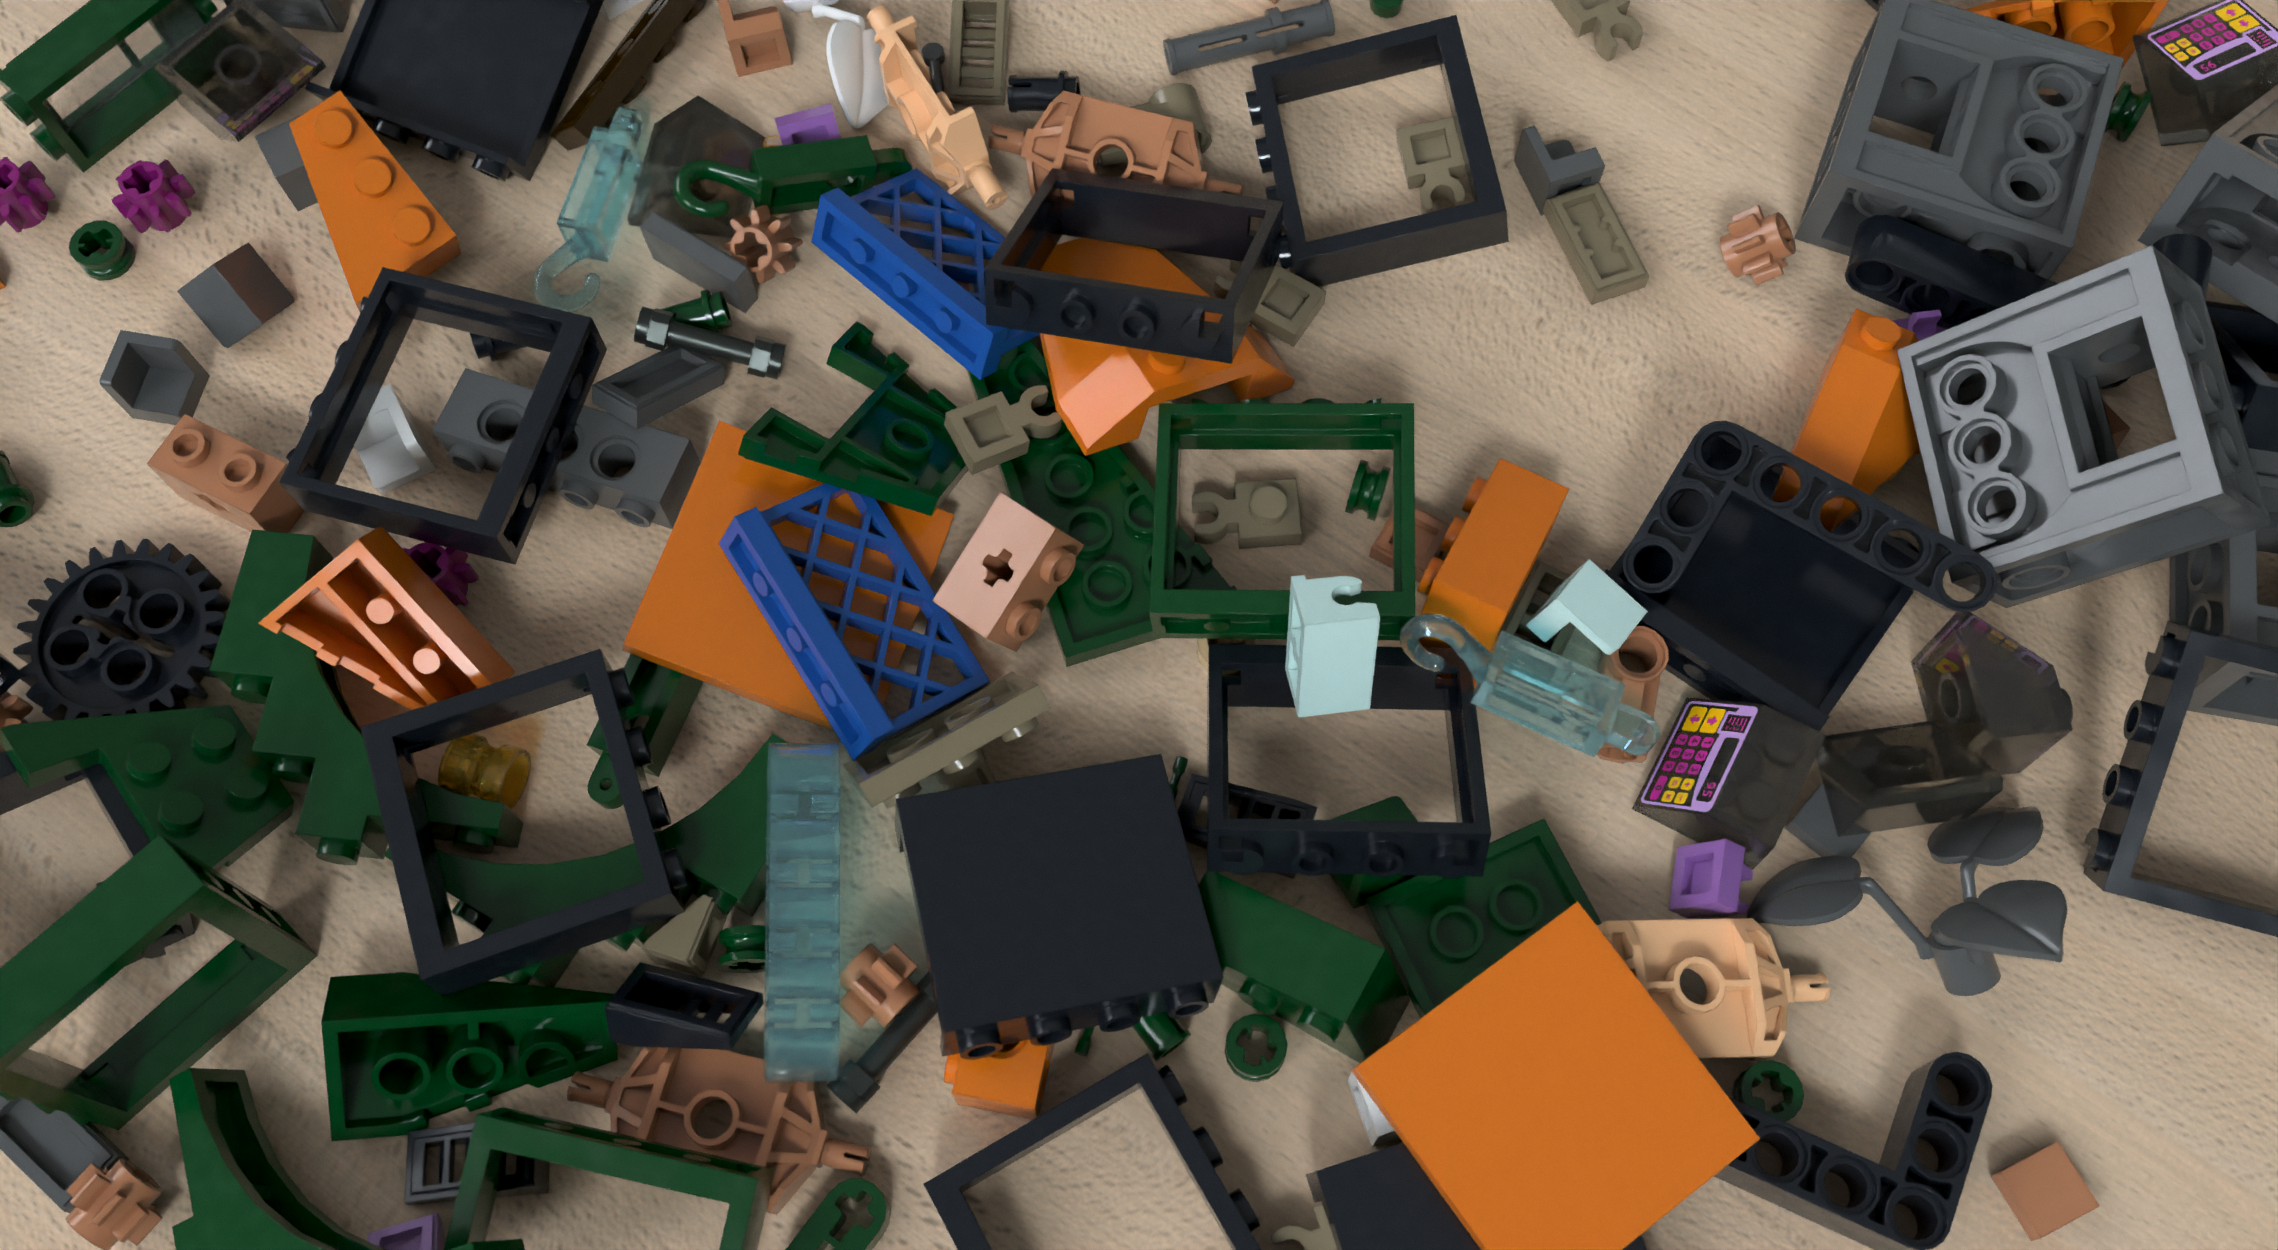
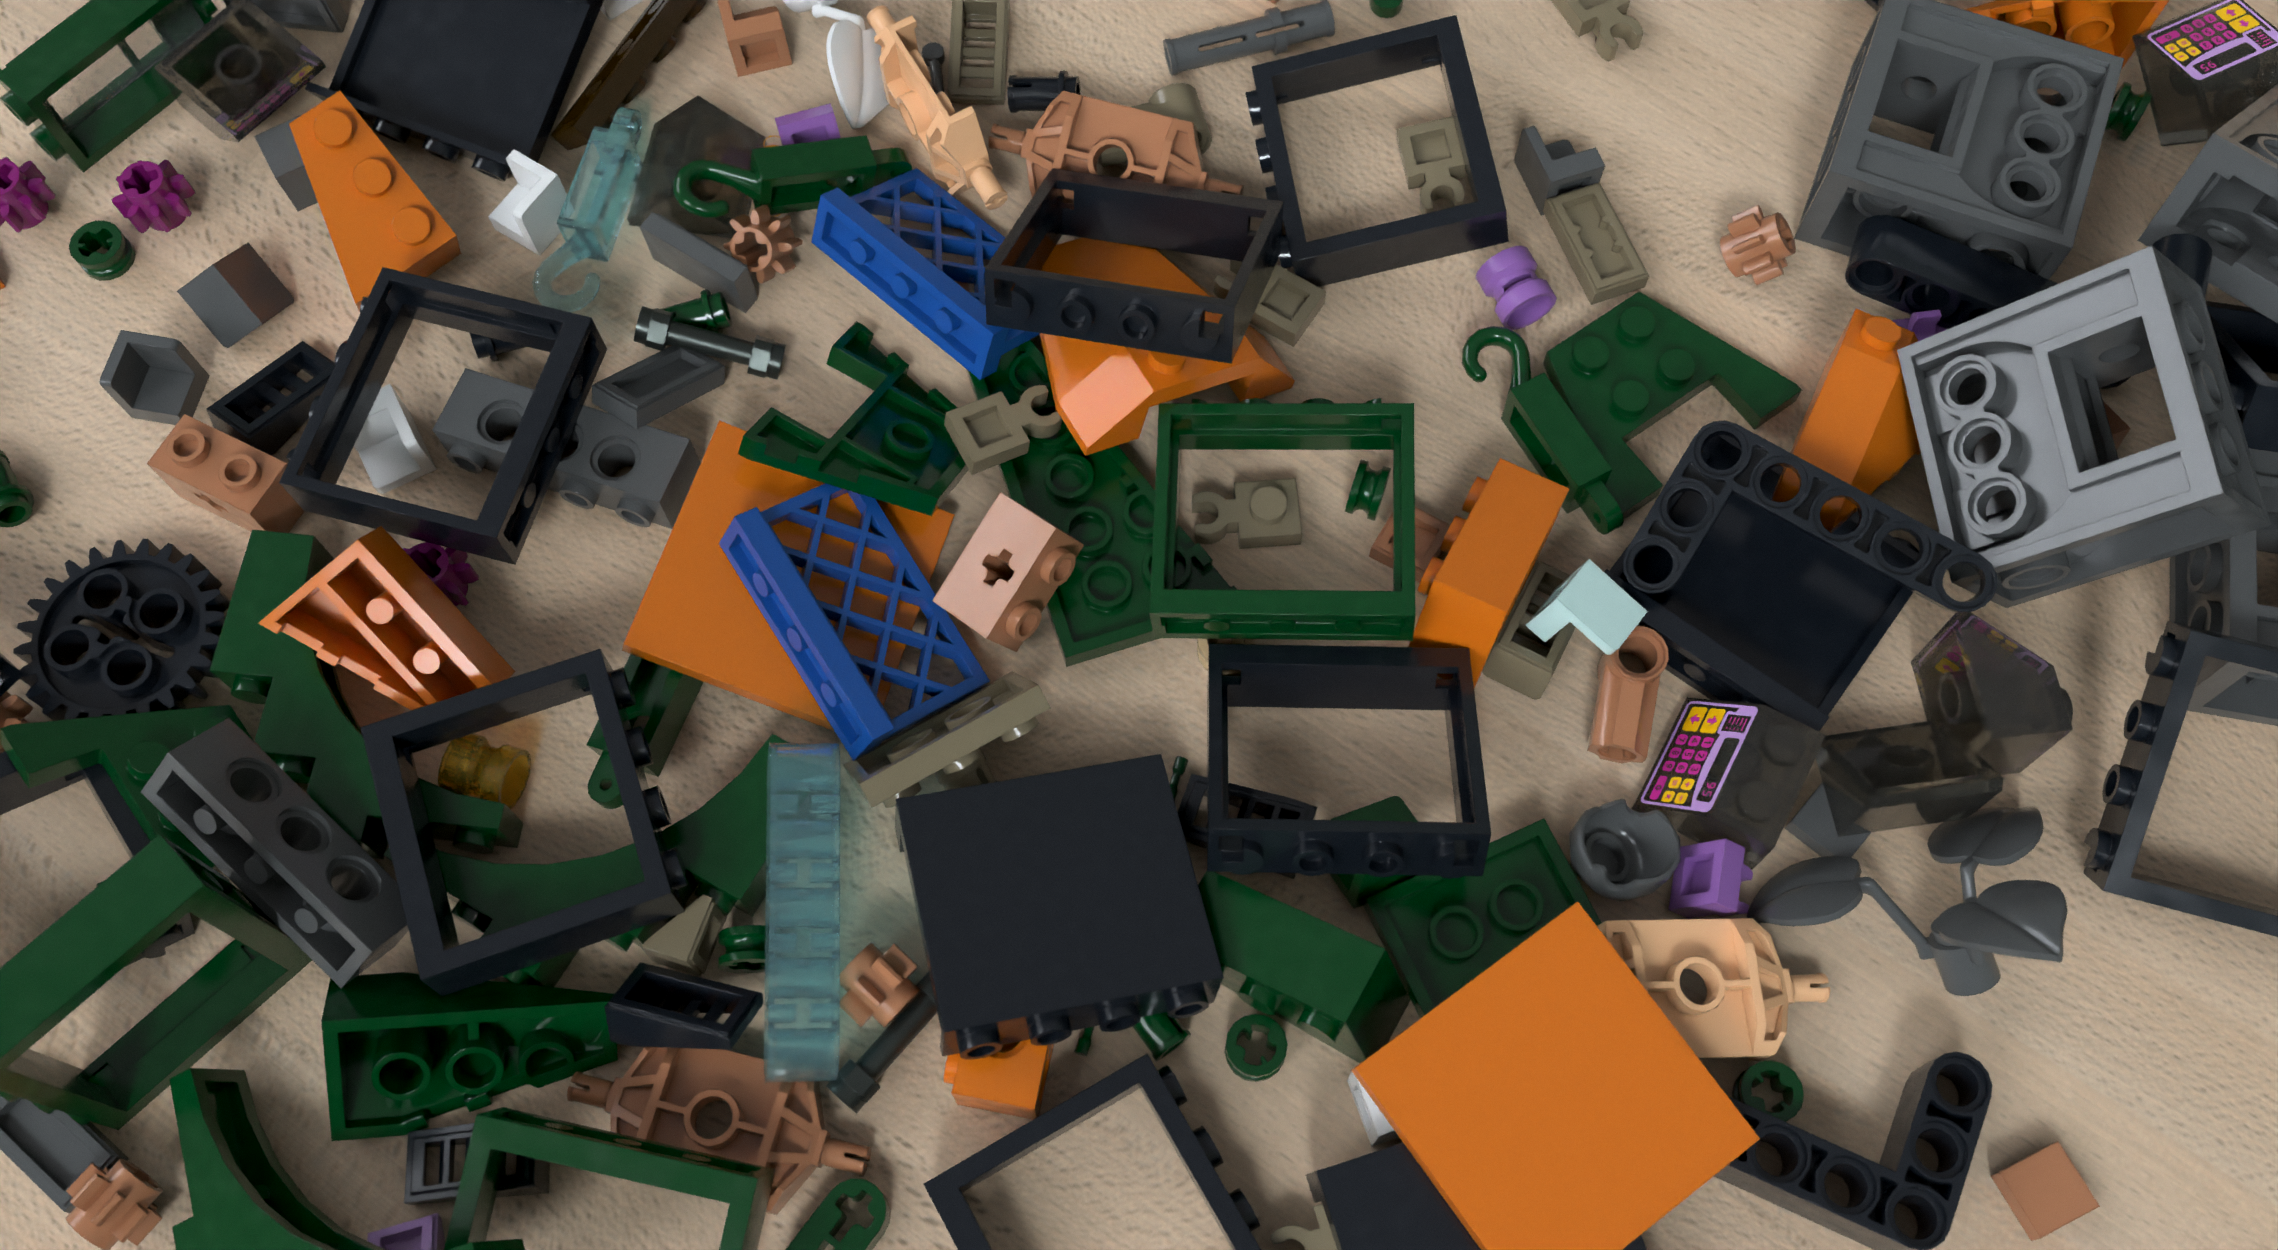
(280, 850): none -> dark grey brick
(287, 414): none -> black slope
(532, 206): none -> white panel
(1330, 646): light aqua hinge -> none
(1515, 287): none -> medium lavender wheel
(1529, 686): clear light blue piece -> none
(1548, 430): none -> dark green piece
(1624, 850): none -> dark grey hair
(1641, 367): none -> dark green wing

